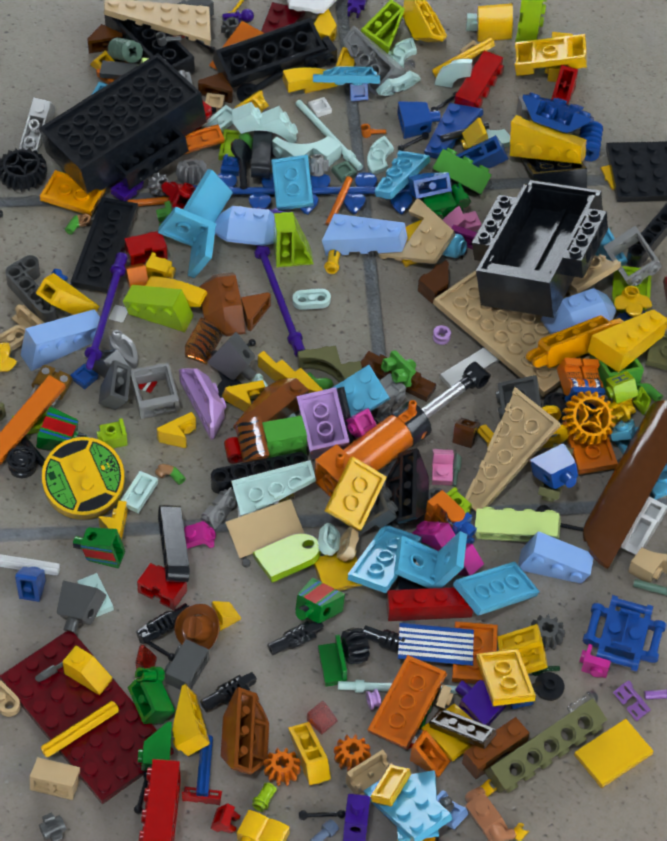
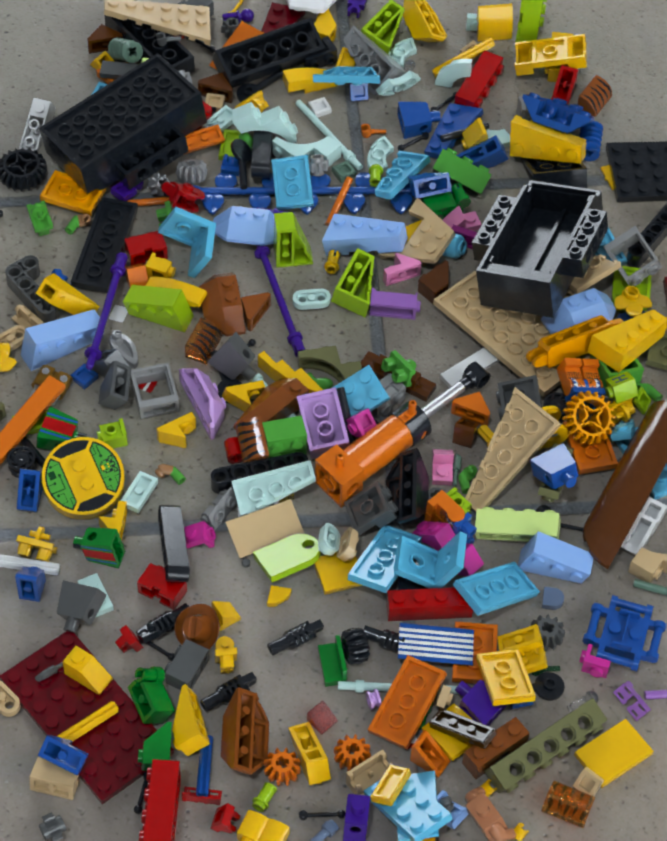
(29, 490): none -> blue slope
(40, 218): none -> bright green hips
(44, 548): none -> yellow hips
(63, 754): none -> blue slope
(128, 640): none -> red tile
(145, 658): clear red slope -> none
(209, 197): medium azure tile -> none
(225, 654): none -> yellow hips
(278, 595): none -> yellow tile
(318, 602): green torso -> none
(355, 284): none -> lime wedge
(355, 493): yellow tile -> none
(375, 174): none -> lime pin
(394, 304): none -> medium lavender window
(404, 269): none -> bright pink slope
(441, 330): lavender bush -> none
(466, 476): none -> bright green arm
(472, 408): none -> orange slope
(552, 598): none -> sand blue tile
(568, 804): none -> clear orange brick
(588, 782): none -> tan plate
(595, 95): none -> dark orange brick

